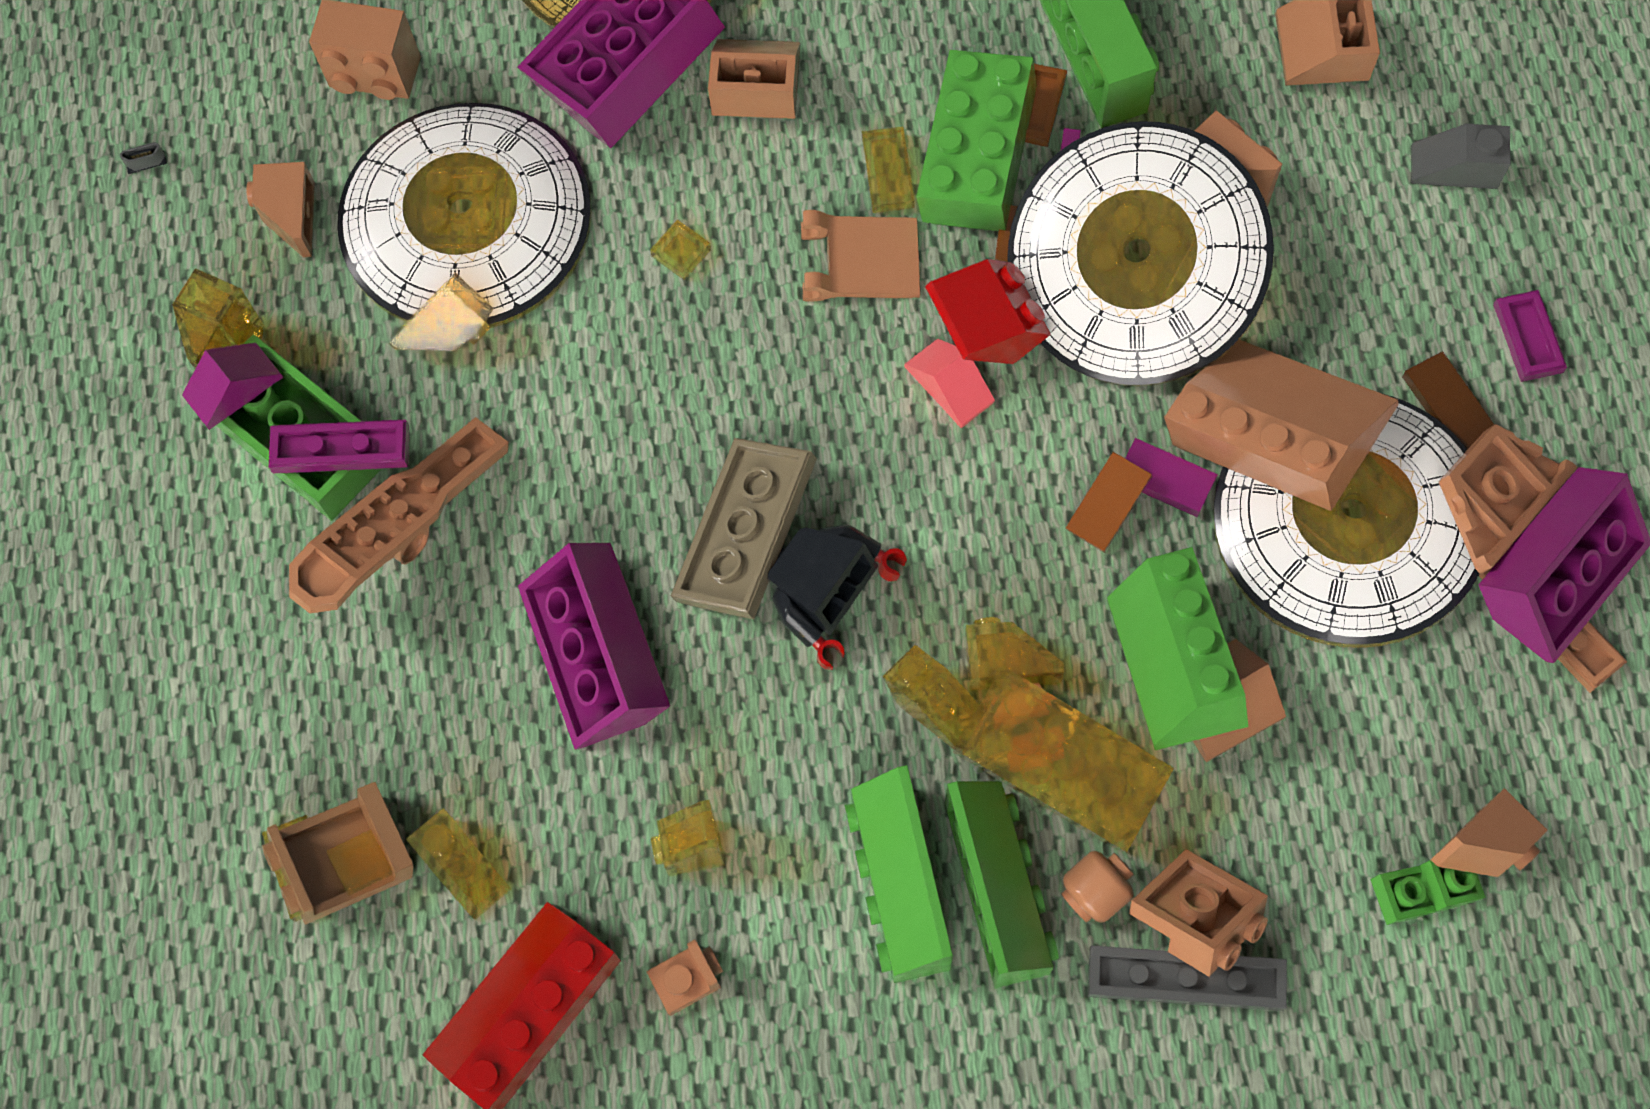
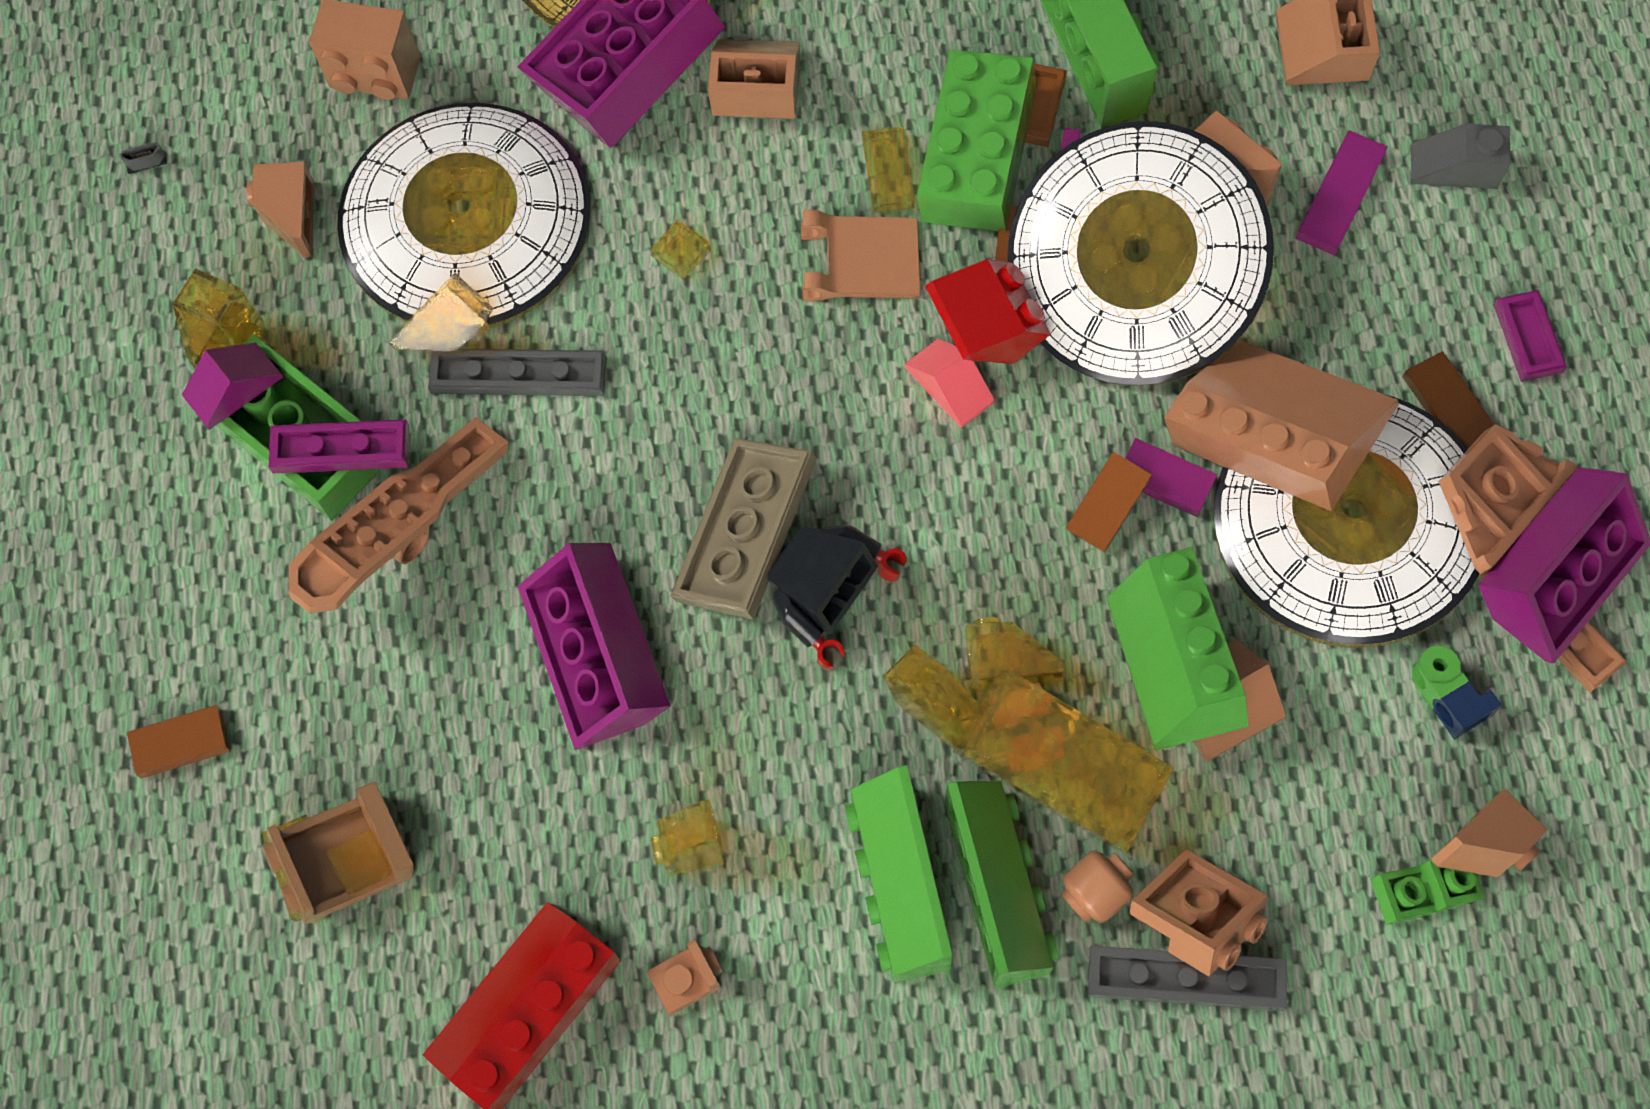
(178, 741): none -> dark orange tile
(458, 864): clear yellow slope -> none
(518, 372): none -> dark grey tile
(1341, 192): none -> magenta tile
(1450, 692): none -> leg

